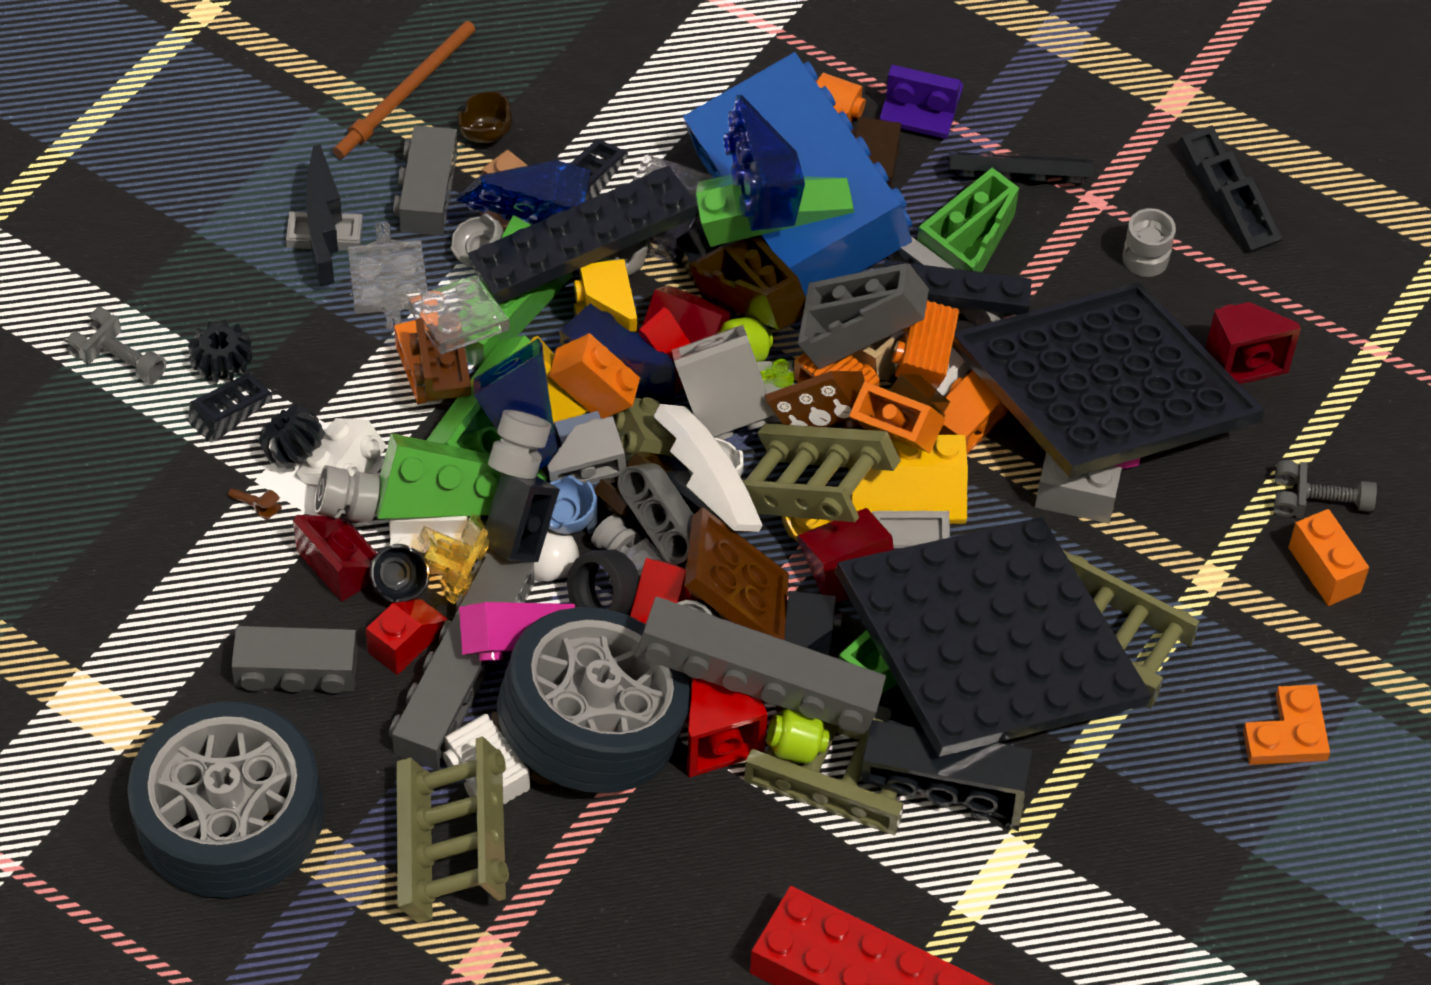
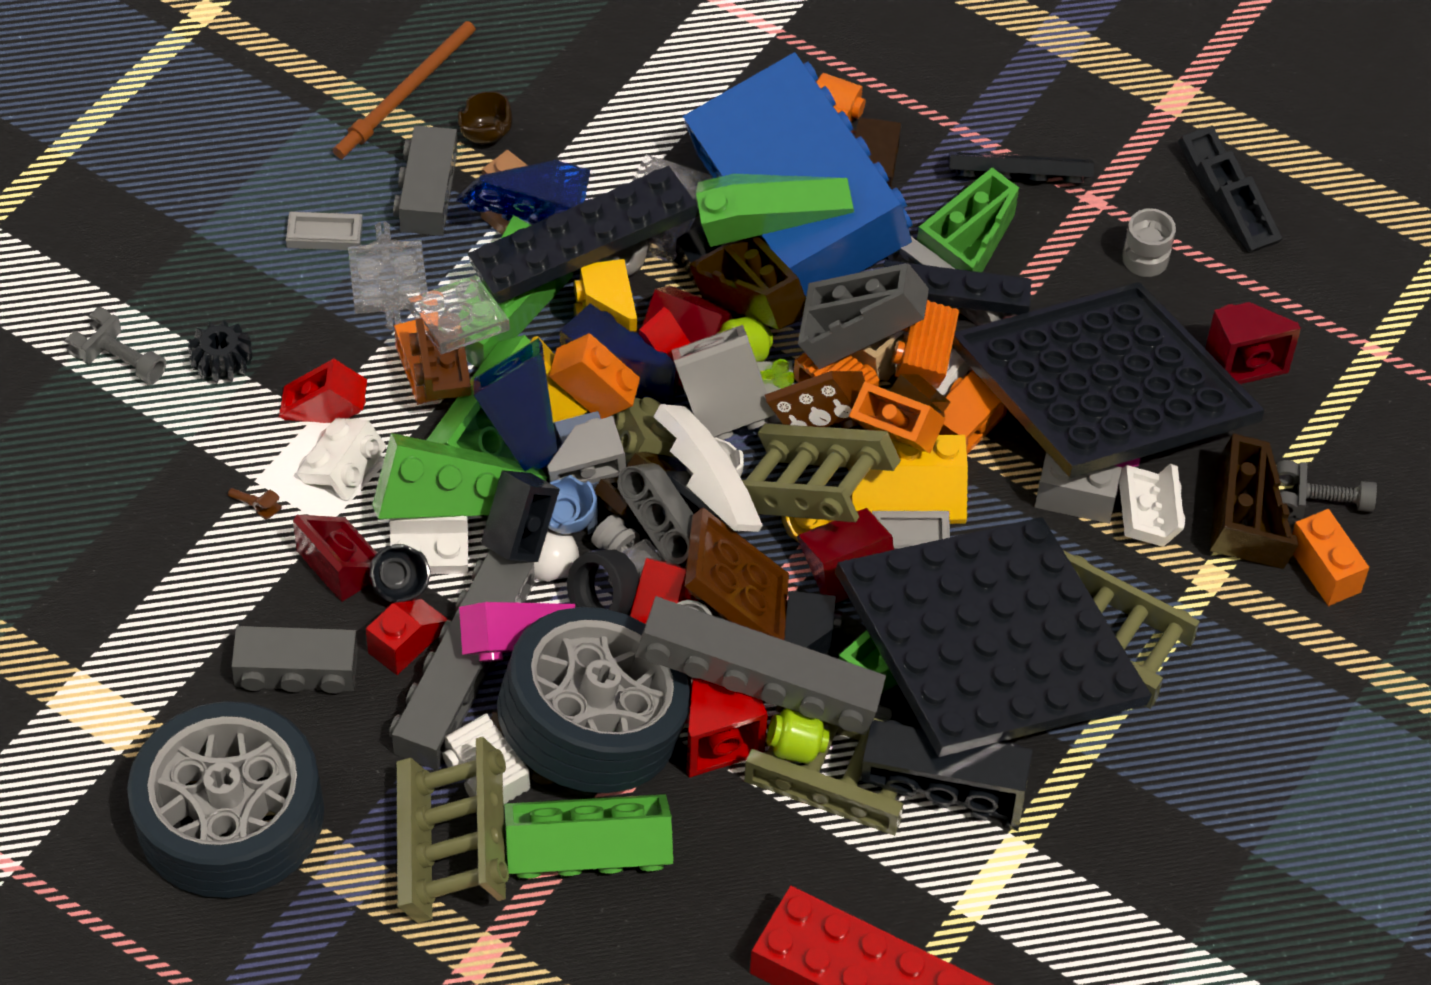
(213, 423): black slope -> none
(291, 437): black gear -> none
(323, 211): black slope -> none
(324, 394): none -> red slope
(352, 495): light grey wheel -> none
(455, 556): clear yellow bracket -> none
(474, 234): light grey hair -> none
(519, 444): light grey wheel -> none
(588, 835): none -> bright green slope
(600, 170): black slope -> none
(763, 168): clear blue slope -> none
(921, 101): dark purple bracket -> none
(1151, 504): none -> white bracket
(1248, 505): none -> dark brown wedge
(1298, 734): orange plate -> none

